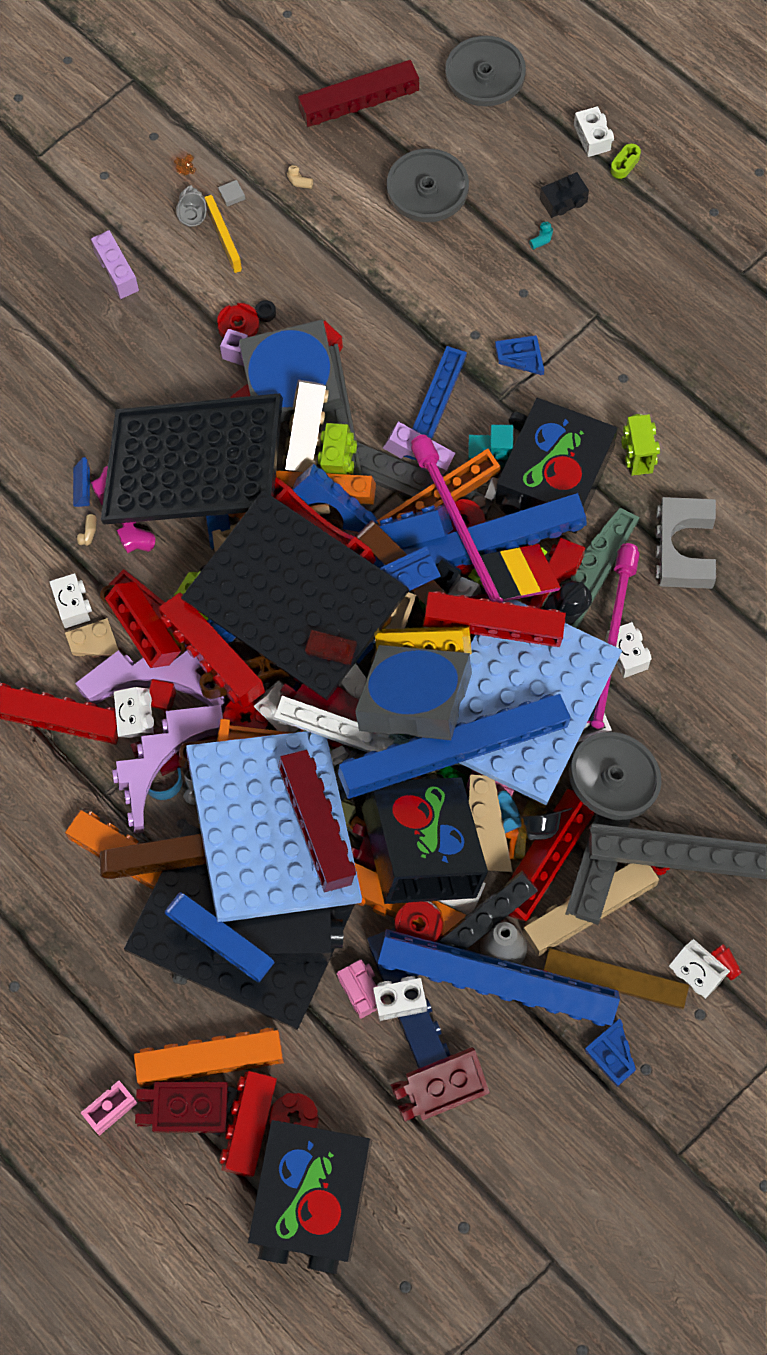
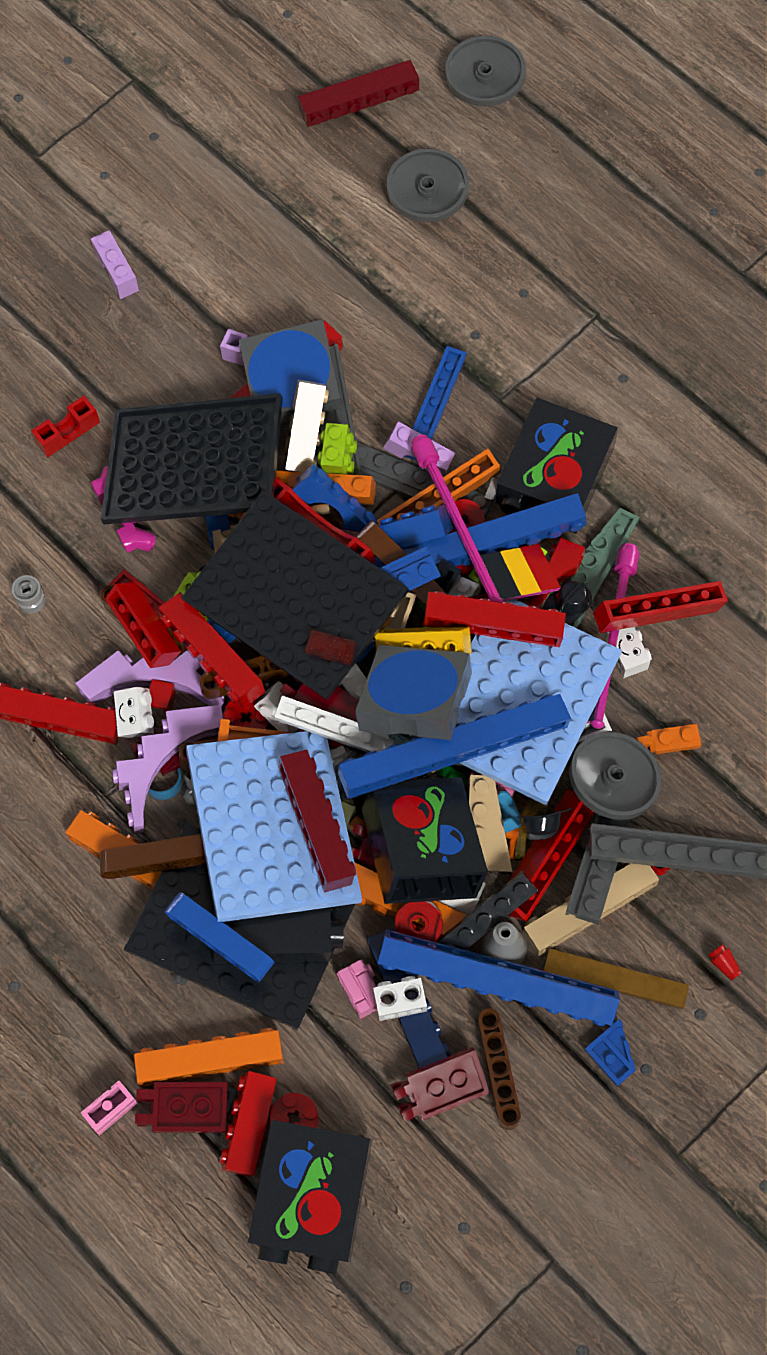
(28, 594): none -> light grey wheel
(70, 601): white brick -> none
(79, 420): none -> red arch
(81, 483): blue slope -> none
(90, 528): tan arm -> none
(92, 640): tan wing -> none
(185, 165): clear orange plant -> none
(191, 207): light grey hair -> none
(223, 233): yellow tile -> none
(231, 193): light grey tile -> none
(239, 312): red plate -> none
(265, 311): black tile -> none
(297, 180): tan arm -> none
(499, 443): teal brick -> none
(499, 1057): none -> reddish brown beam
(517, 420): black tile -> none
(520, 354): blue wing -> none
(544, 236): teal arm -> none
(564, 195): black brick -> none
(593, 131): white brick -> none
(629, 163): lime beam -> none
(640, 444): lime brick -> none
(660, 606): none -> red brick
(672, 739): none -> orange hinge
(675, 568): light grey arch -> none
(699, 968): white brick -> none

